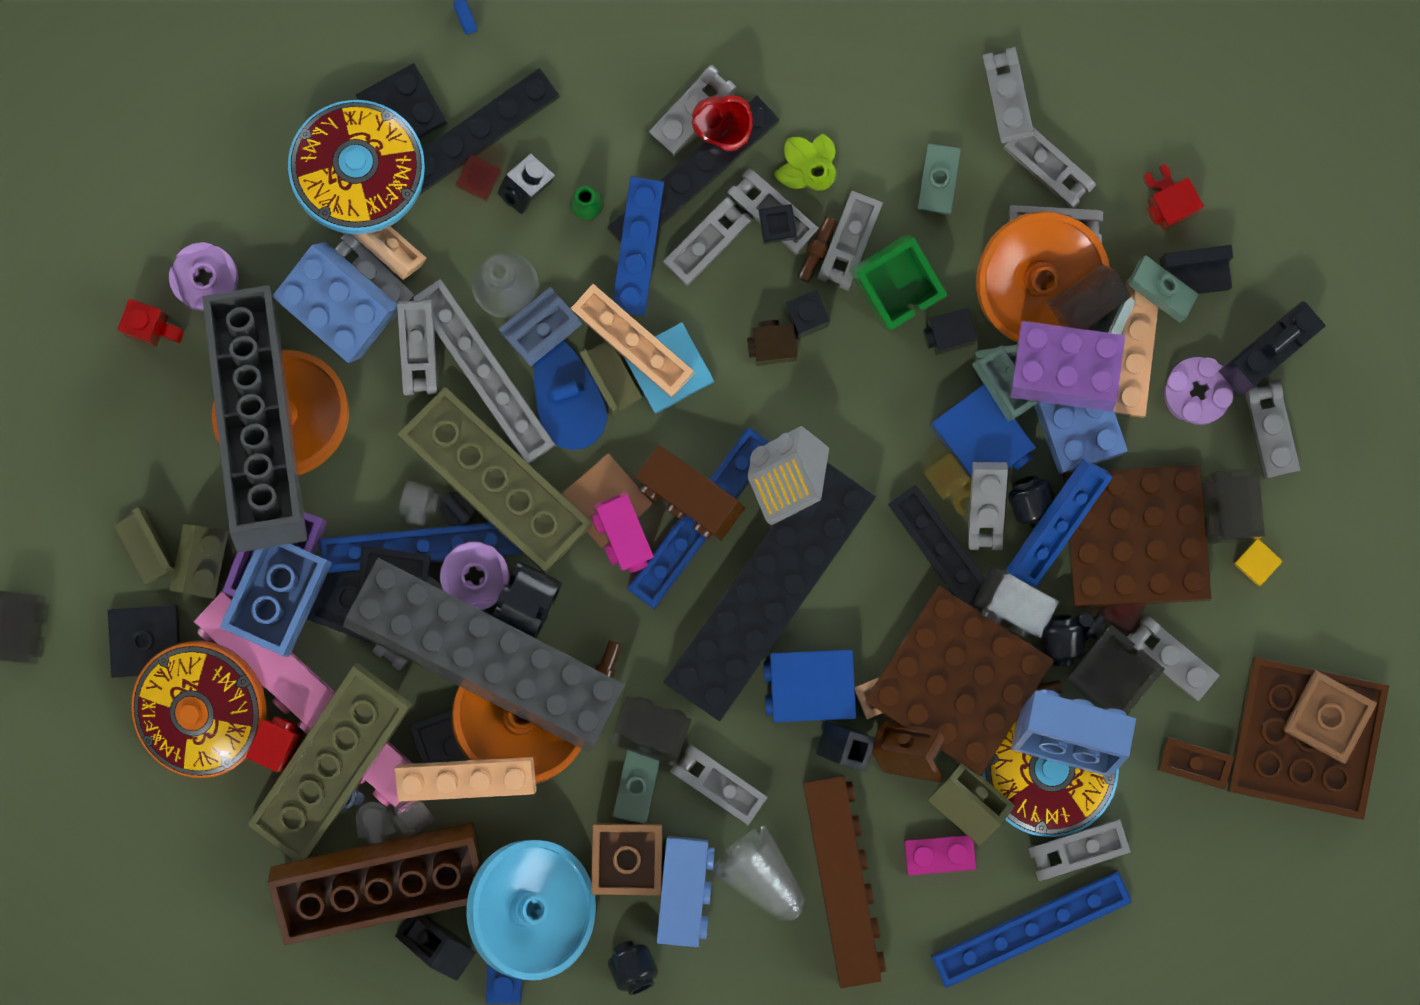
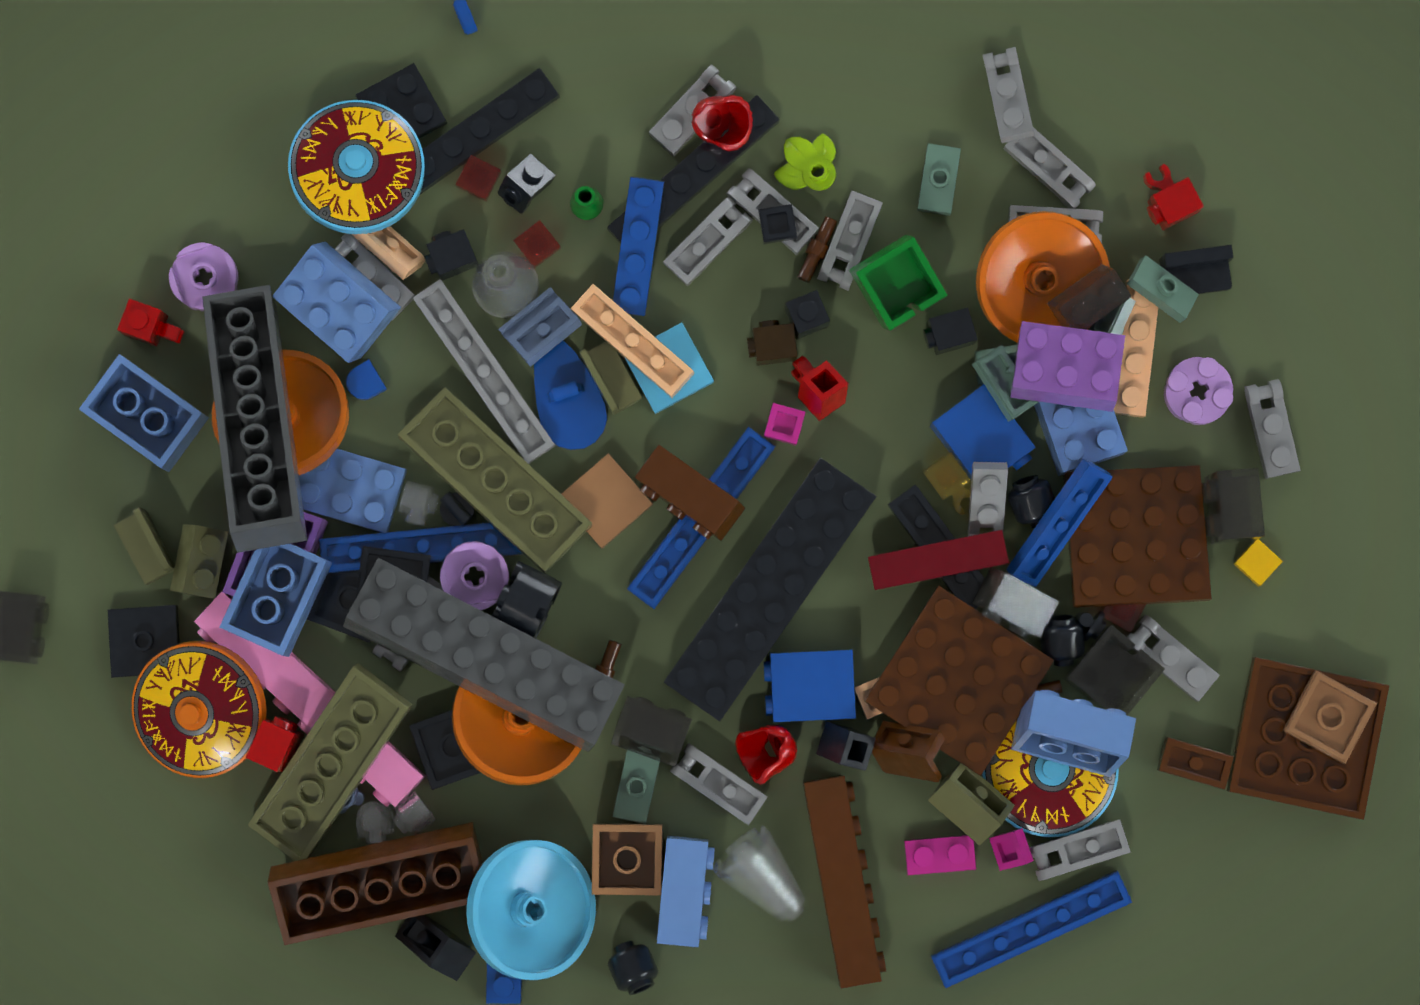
(143, 413): none -> medium blue brick
(353, 490): none -> medium blue plate
(365, 381): none -> blue tile
(417, 346): light grey plate -> none
(450, 254): none -> black brick
(465, 779): light nougat plate -> none
(537, 244): none -> clear red plate
(624, 533): dark pink brick -> none
(754, 757): none -> red hair
(784, 424): none -> dark pink plate
(788, 474): light grey slope -> none
(820, 387): none -> red brick
(938, 559): none -> dark red tile
(1011, 849): none -> dark pink plate
(1272, 348): black piece -> none

